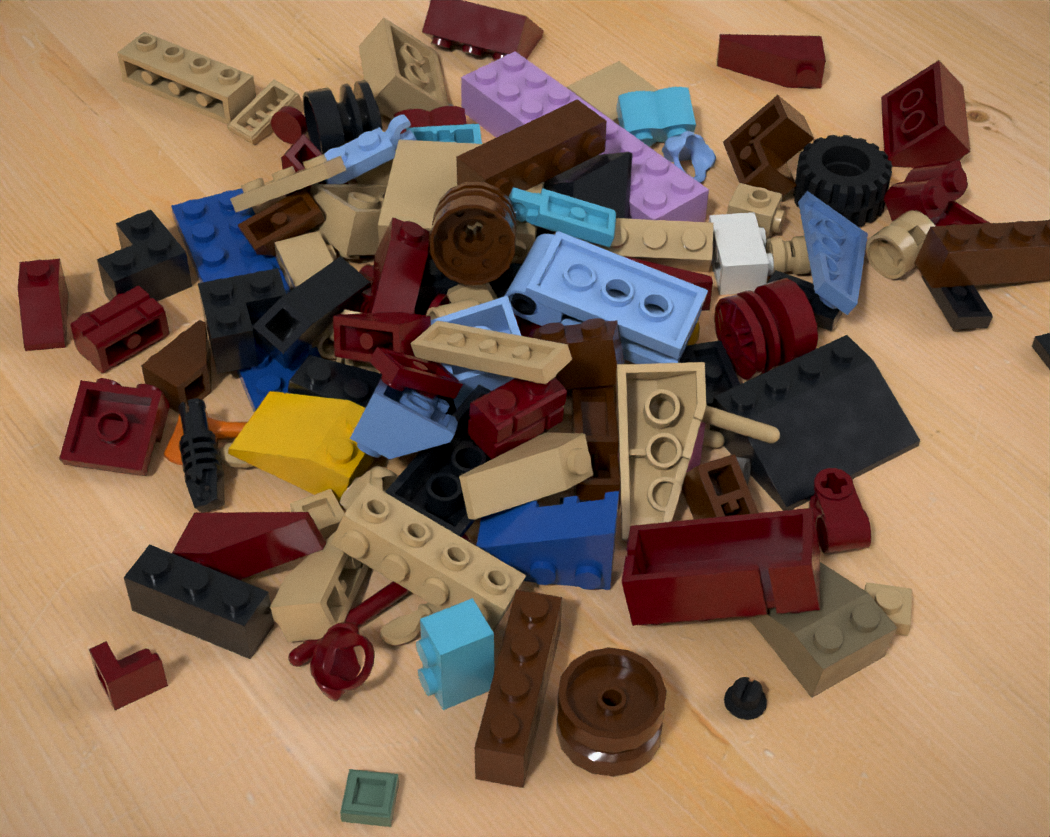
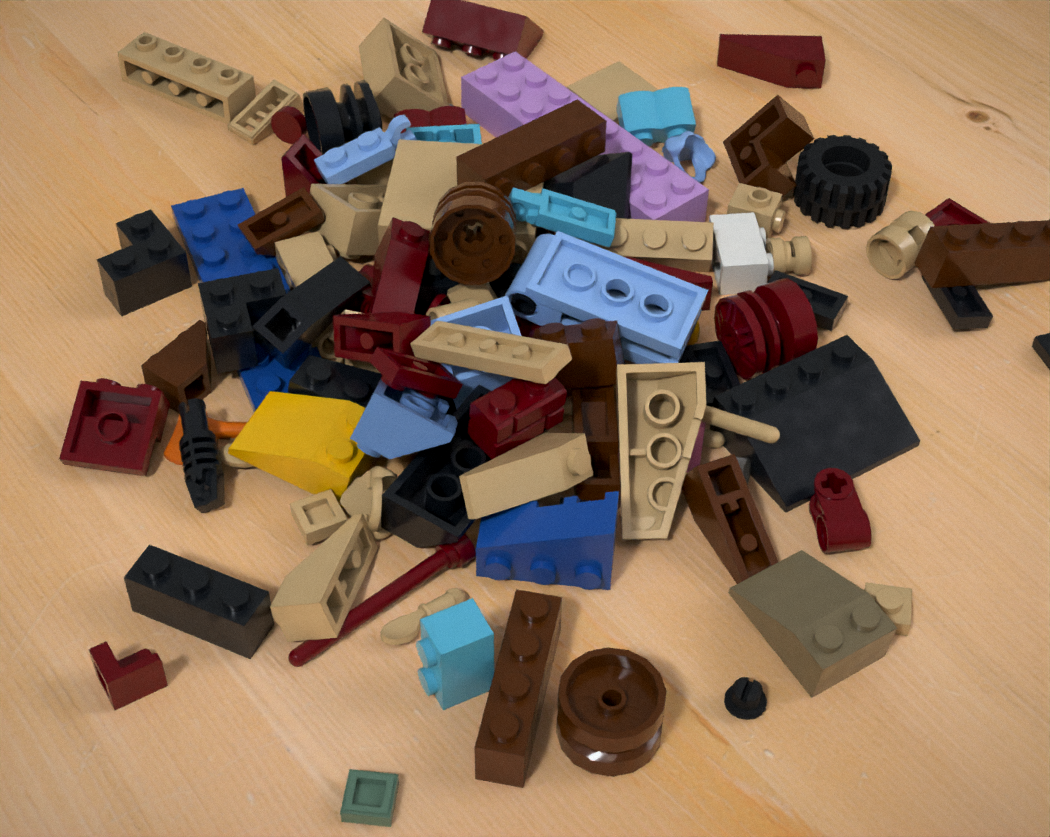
(43, 304): dark red slope -> none
(119, 329): dark red brick -> none
(248, 541): dark red slope -> none
(287, 181): tan wing -> none
(336, 663): dark red piece -> none
(425, 561): tan brick -> none
(722, 567): dark red piece -> none
(834, 253): medium blue wing -> none
(925, 119): dark red slope -> none
(927, 189): dark red brick -> none

